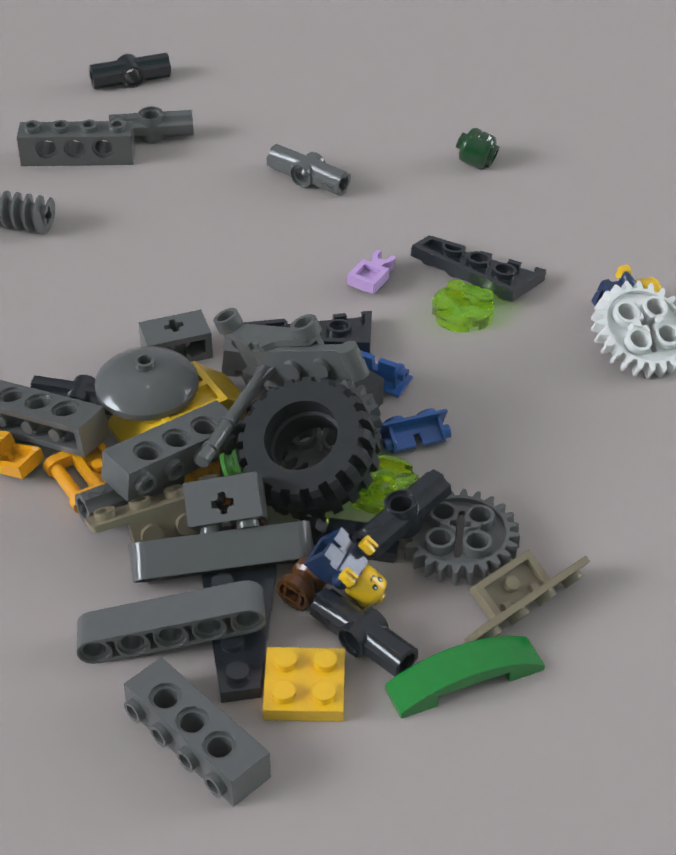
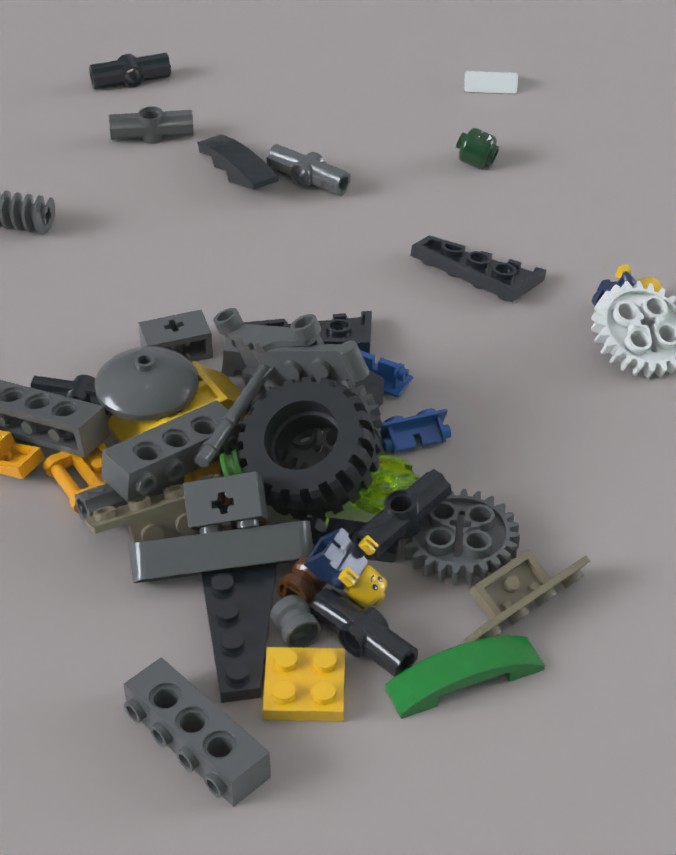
(66, 152): dark grey brick -> none
(170, 622): dark grey beam -> none
(238, 161): none -> black slope
(294, 619): none -> dark grey wheel
(371, 275): lavender plate -> none
(477, 305): clear neon green plate -> none
(490, 82): none -> white slope

